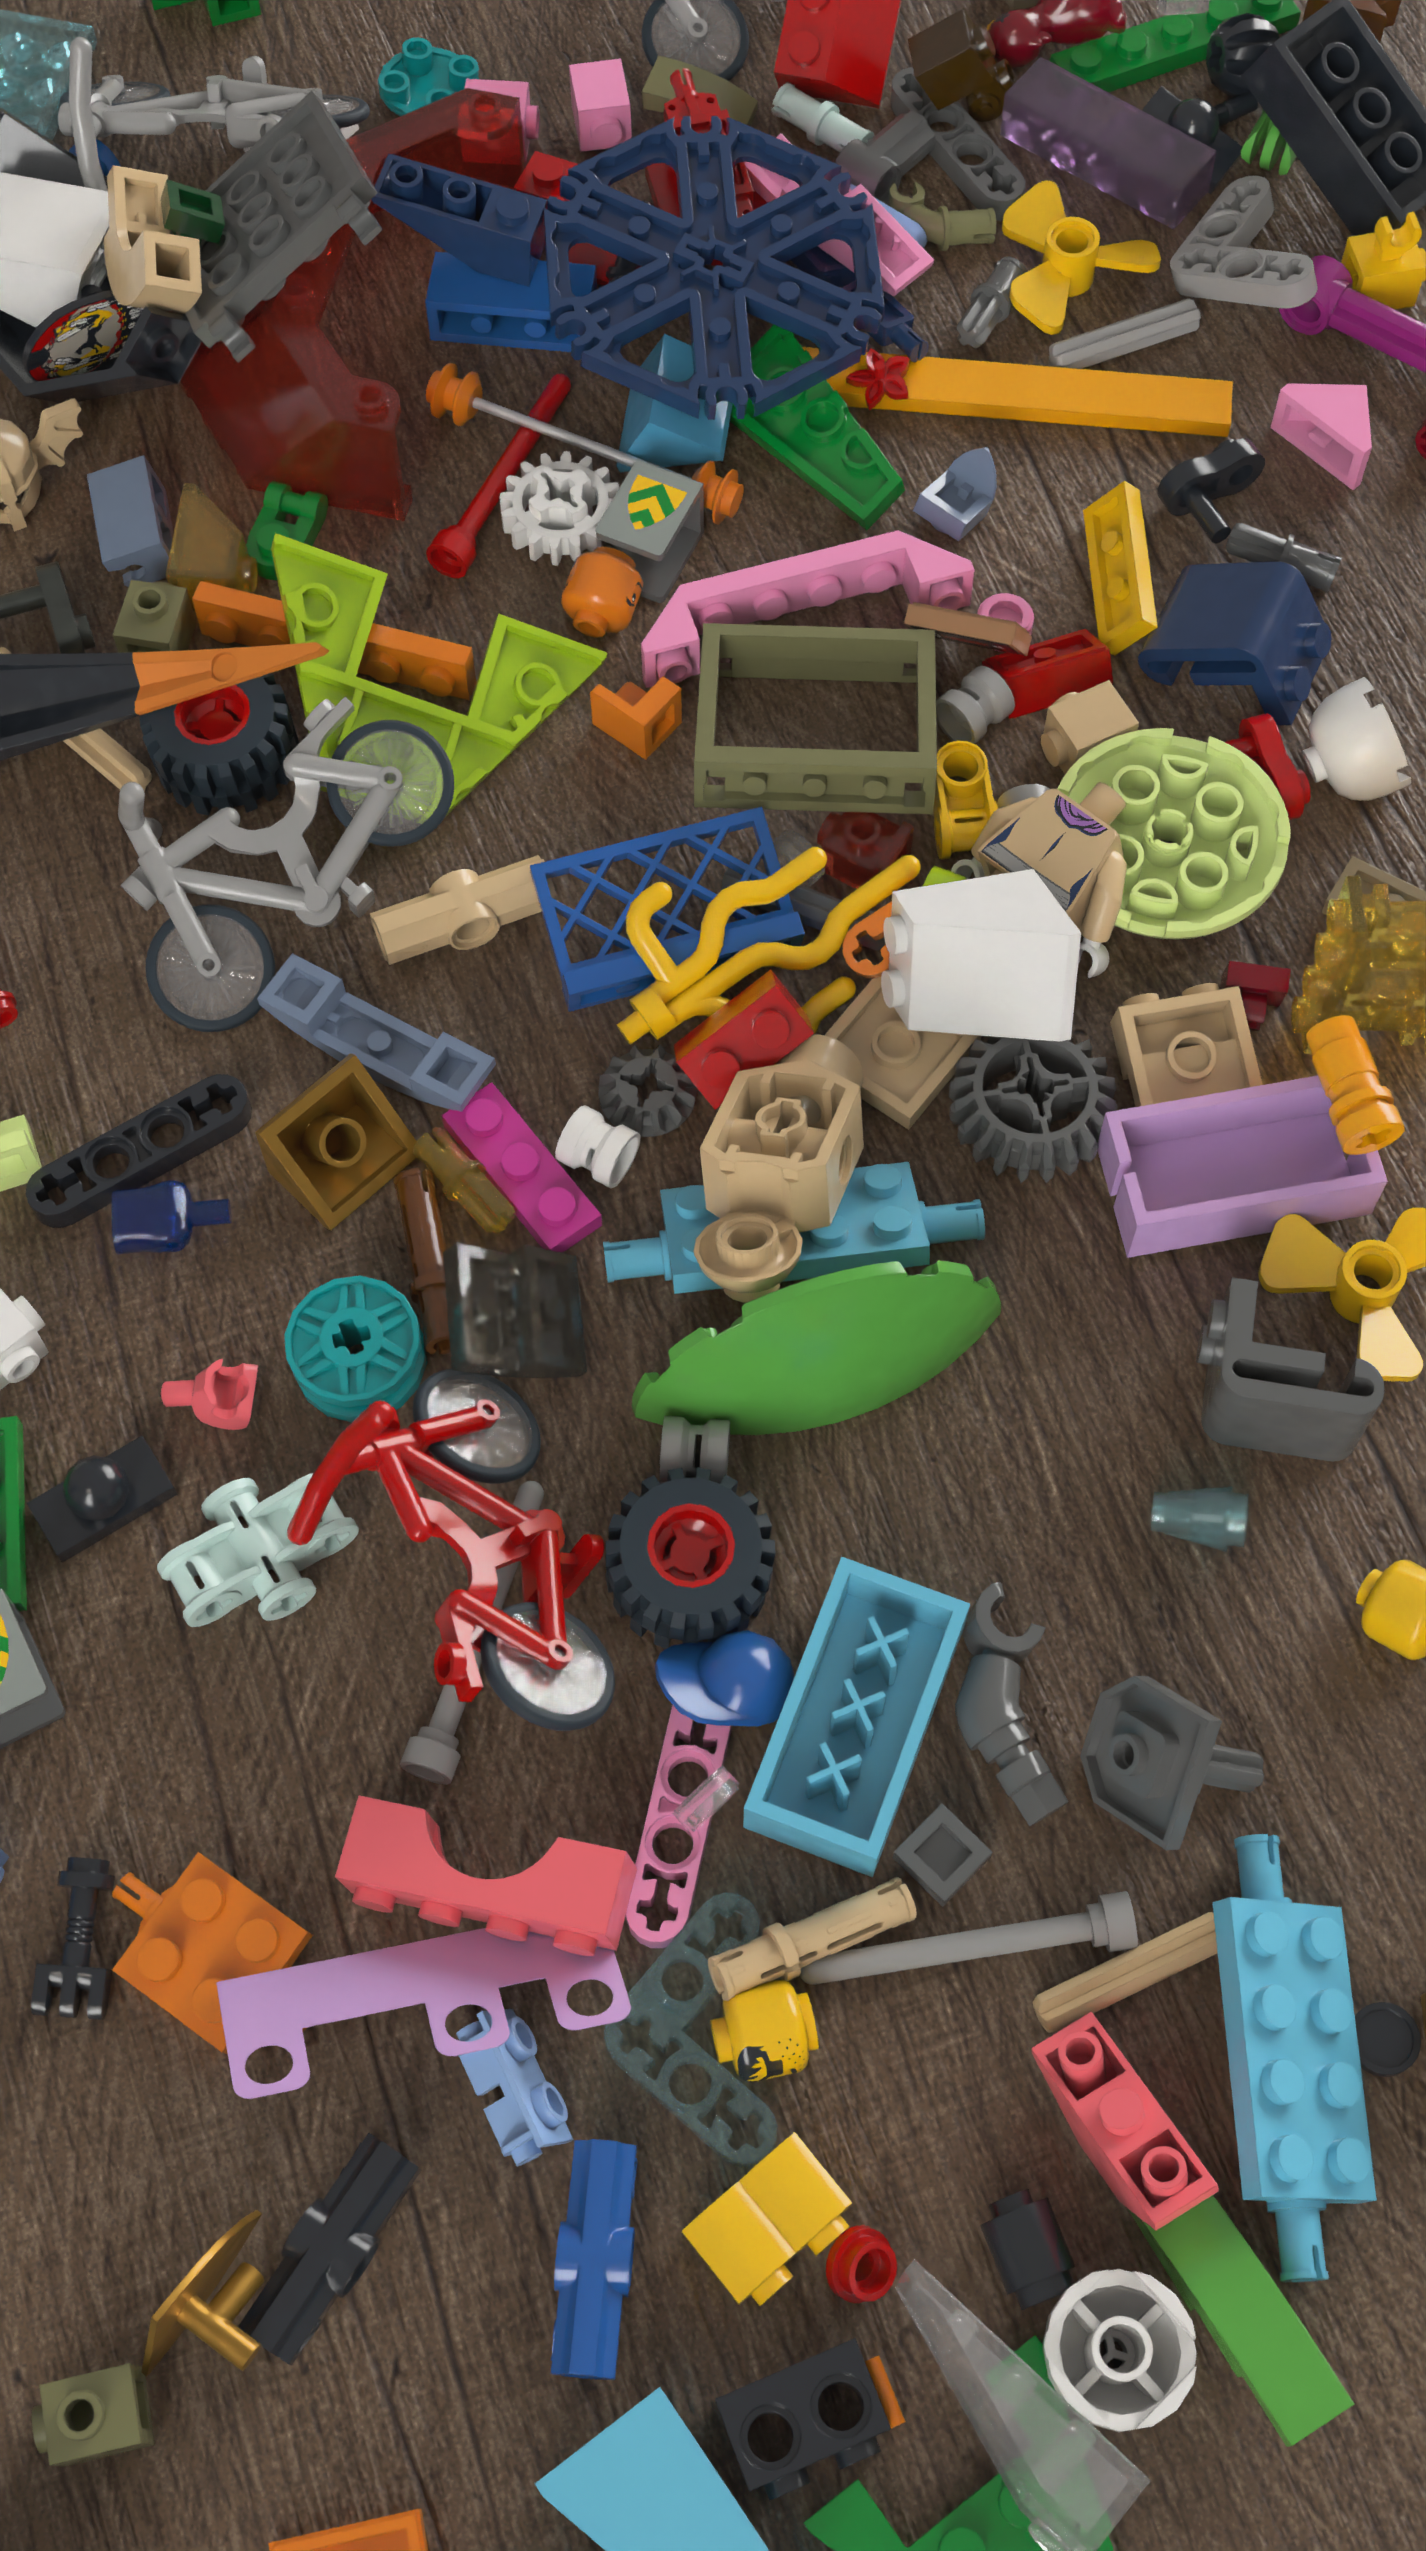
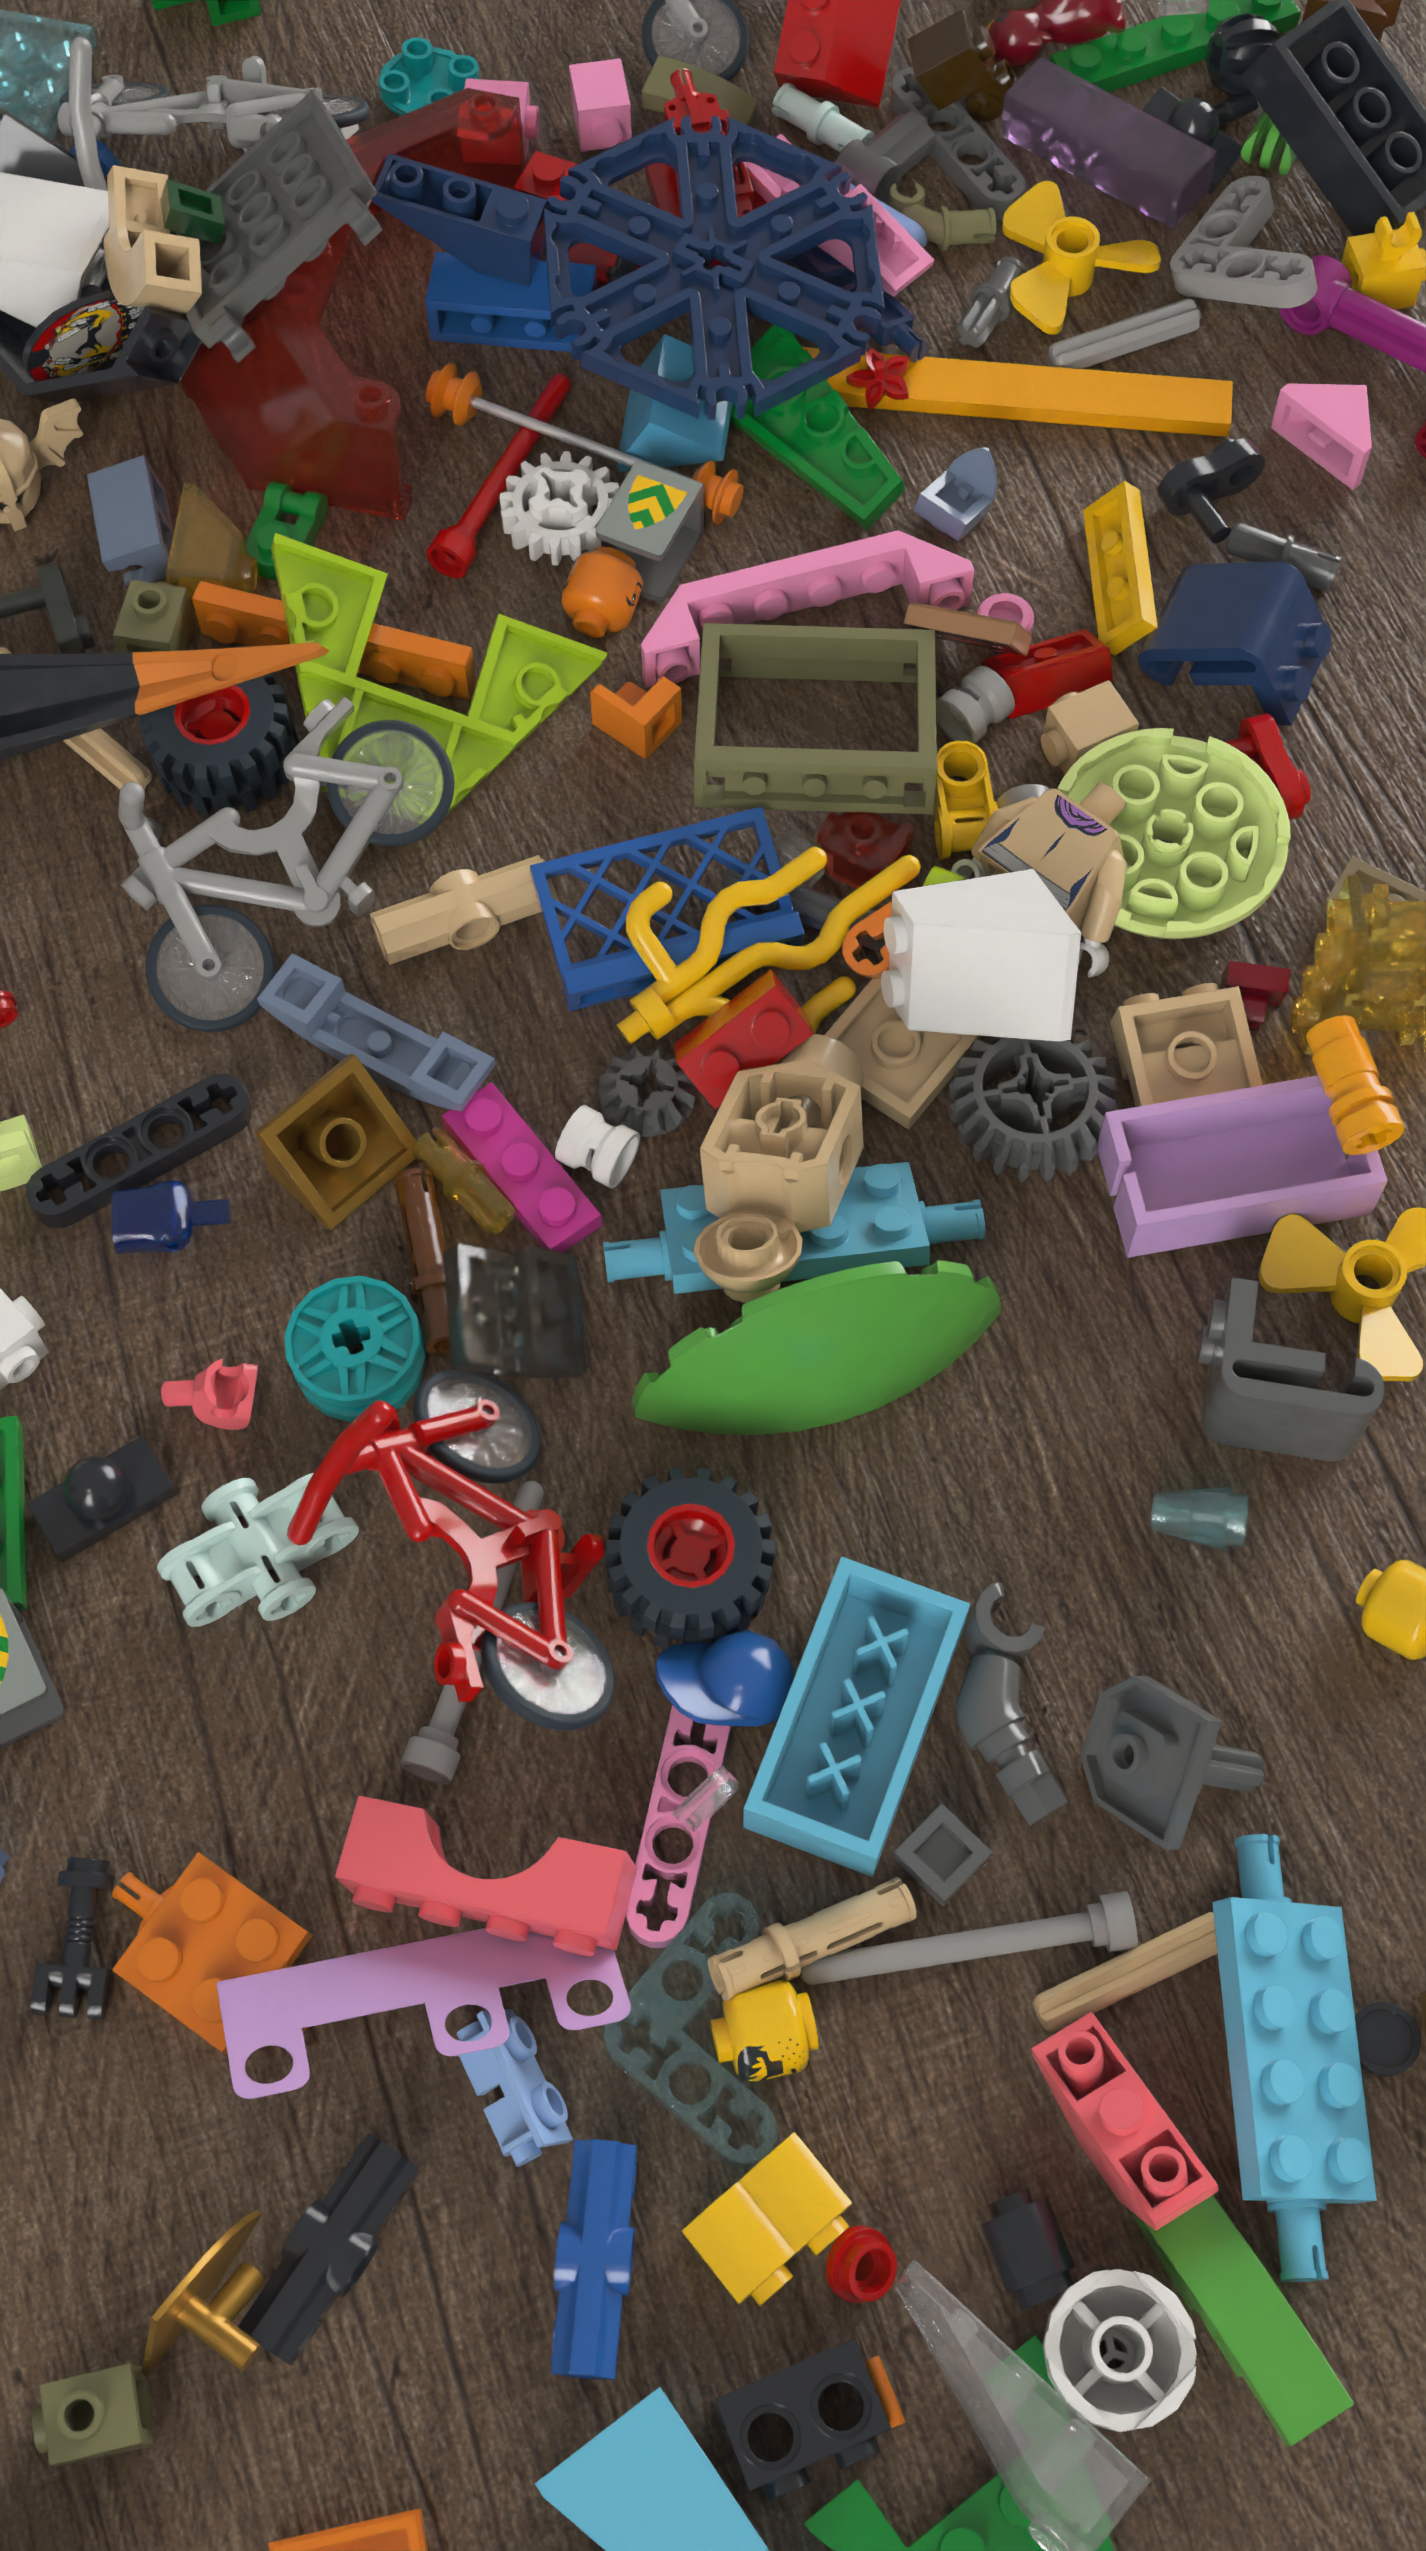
(680, 1443): light grey wheel -> none
(1355, 745): white cylinder -> none

